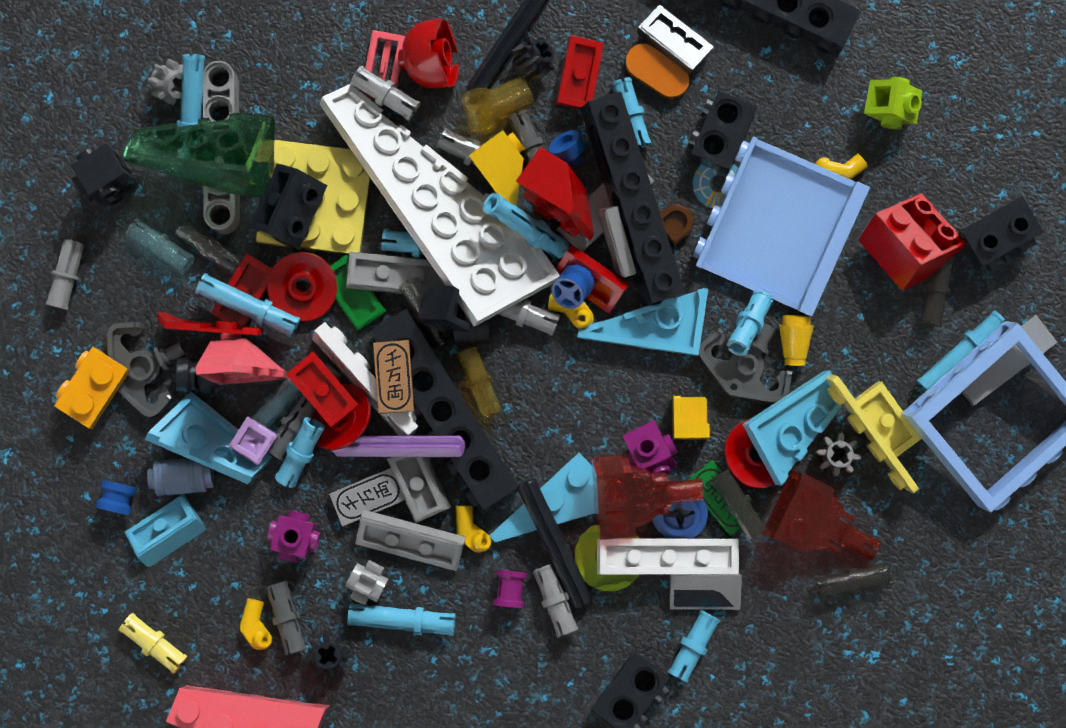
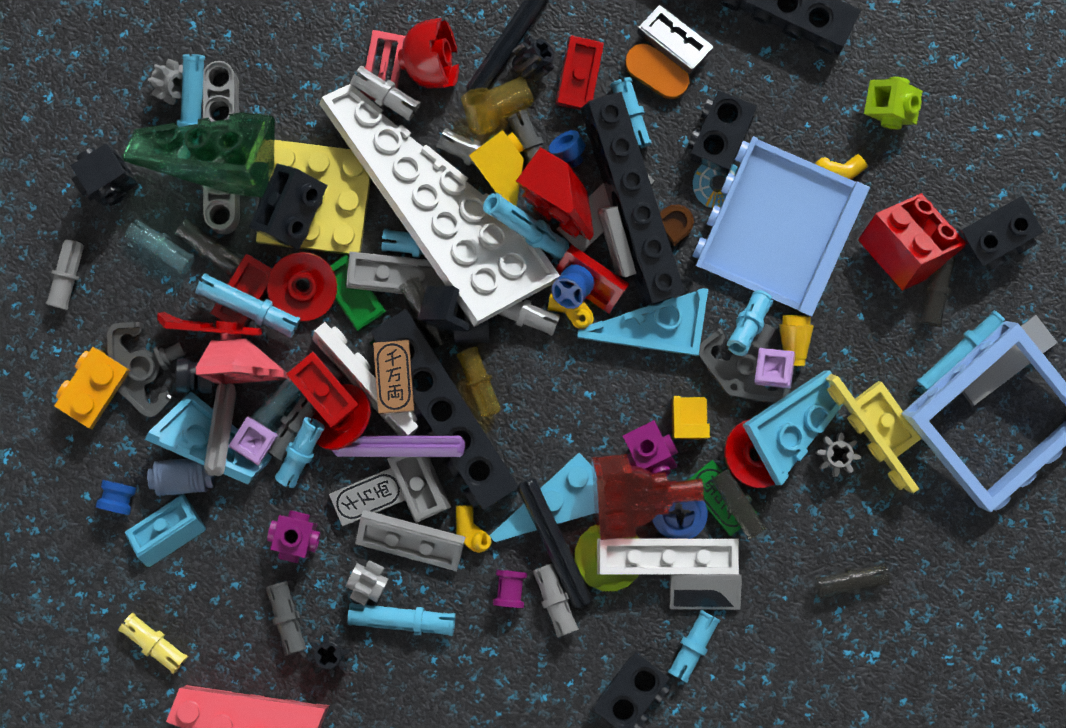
(220, 429): none -> light grey axle
(252, 627): yellow arm -> none
(775, 368): none -> lavender tile
(810, 517): clear red brick -> none

